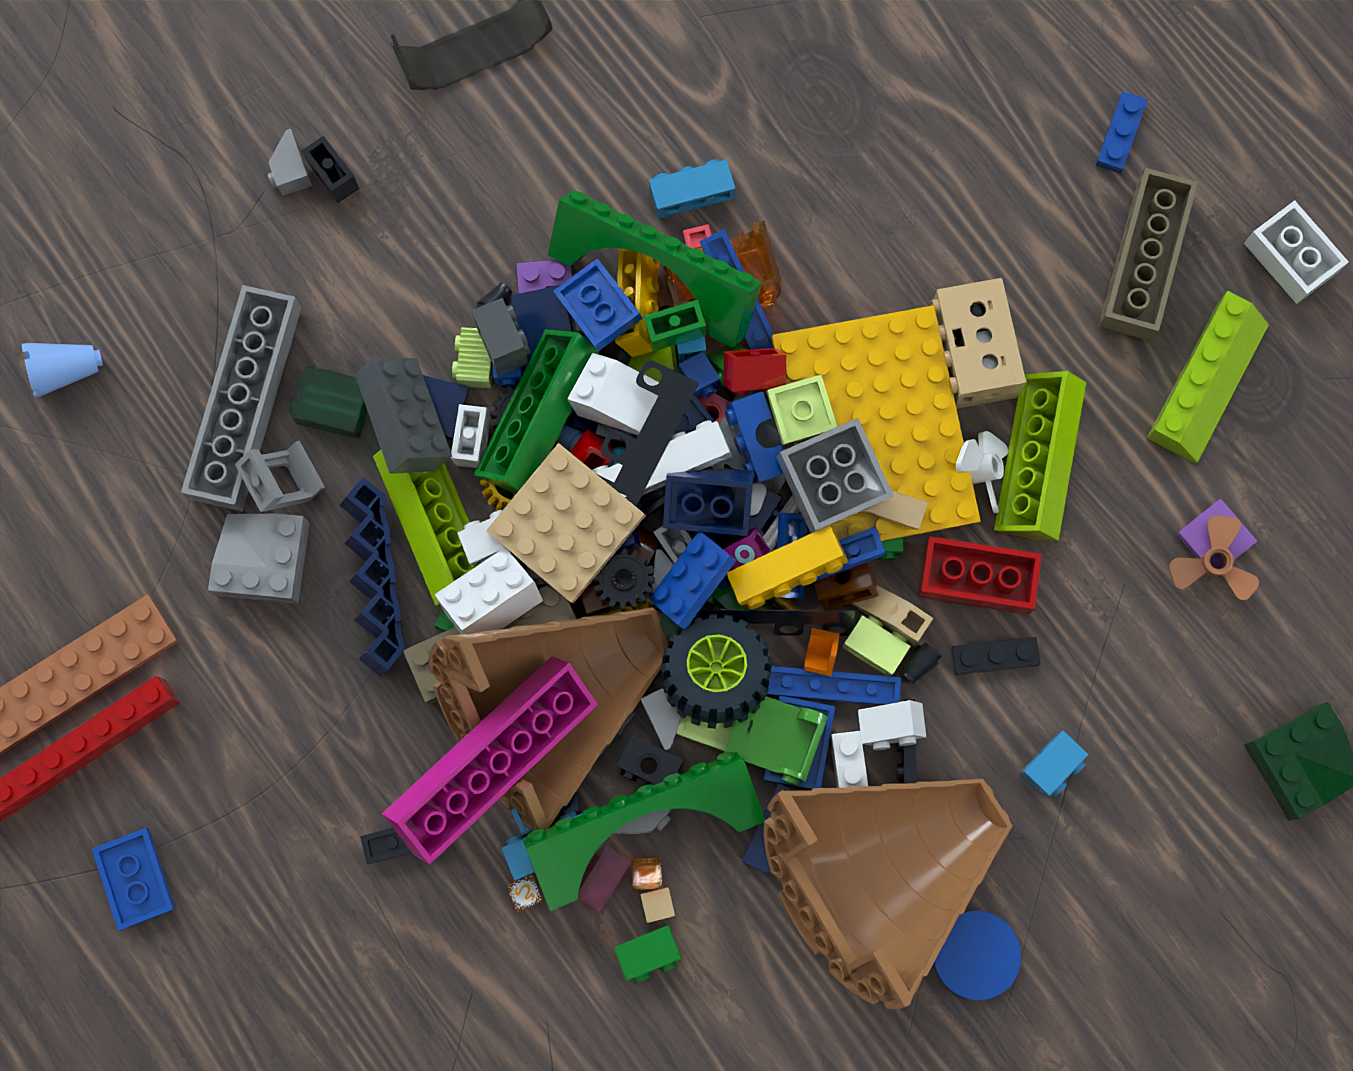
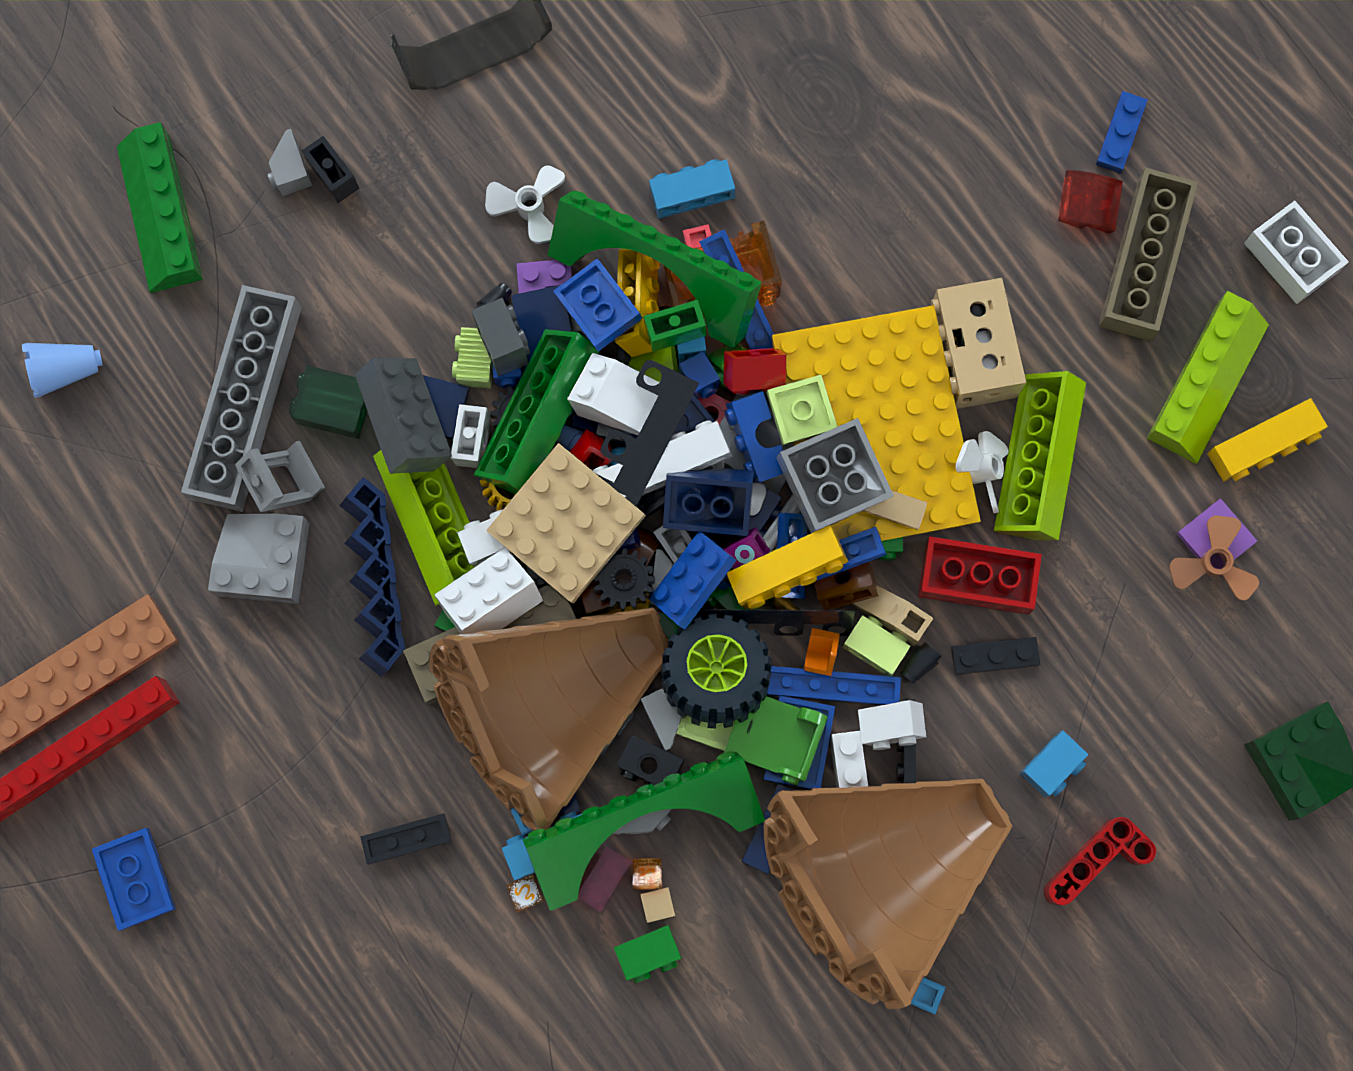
(158, 208): none -> green slope
(490, 759): dark pink brick -> none
(504, 200): none -> white piece
(928, 995): none -> dark azure tile
(979, 956): blue tile -> none
(1090, 201): none -> clear red slope
(1093, 865): none -> red beam
(1268, 440): none -> yellow brick

